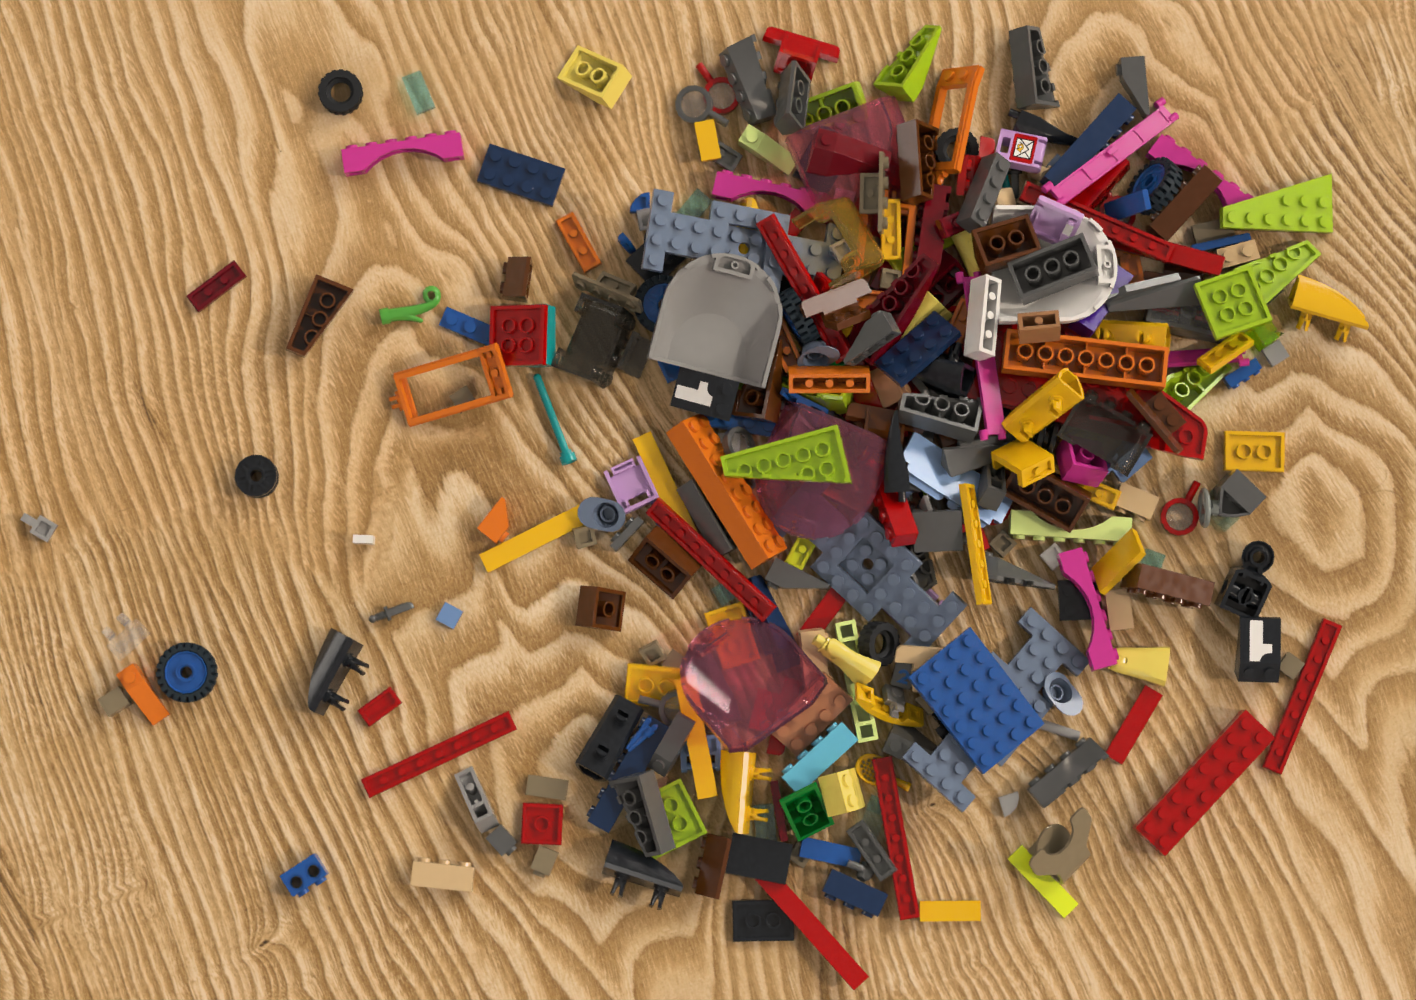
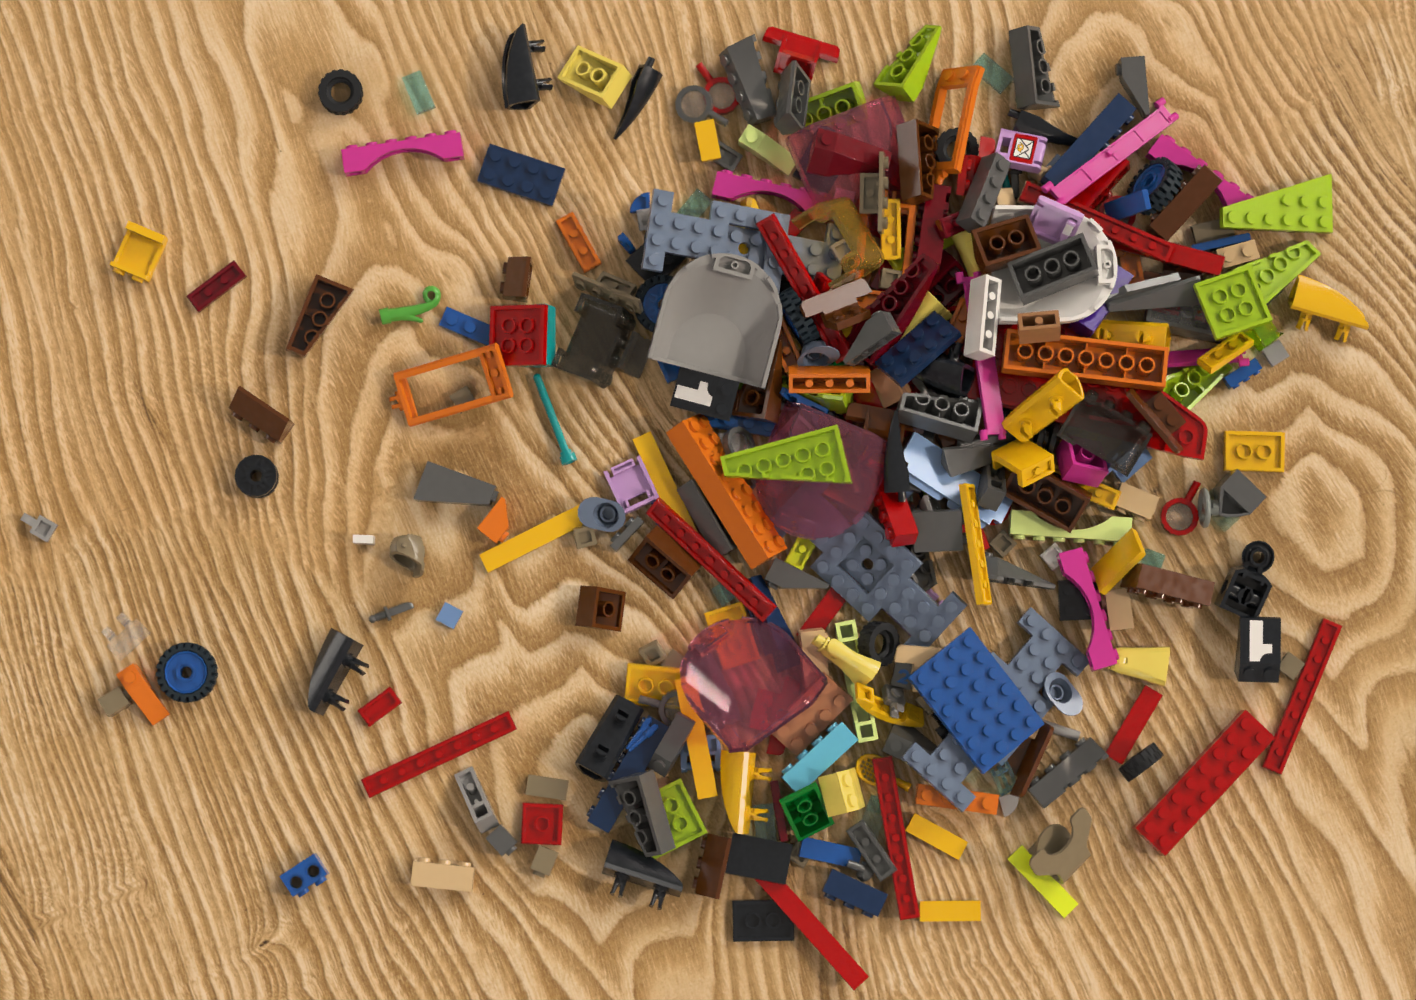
(139, 252): none -> yellow panel
(260, 415): none -> reddish brown slope
(409, 553): none -> dark tan helmet
(451, 487): none -> dark grey slope
(518, 73): none -> black piece
(641, 89): none -> black piece
(936, 836): none -> yellow tile
(983, 802): none -> orange brick
(994, 74): none -> clear light blue tile
(1000, 772): none -> clear light blue tile
(1027, 758): none -> reddish brown plate
(1141, 762): none -> black tyre

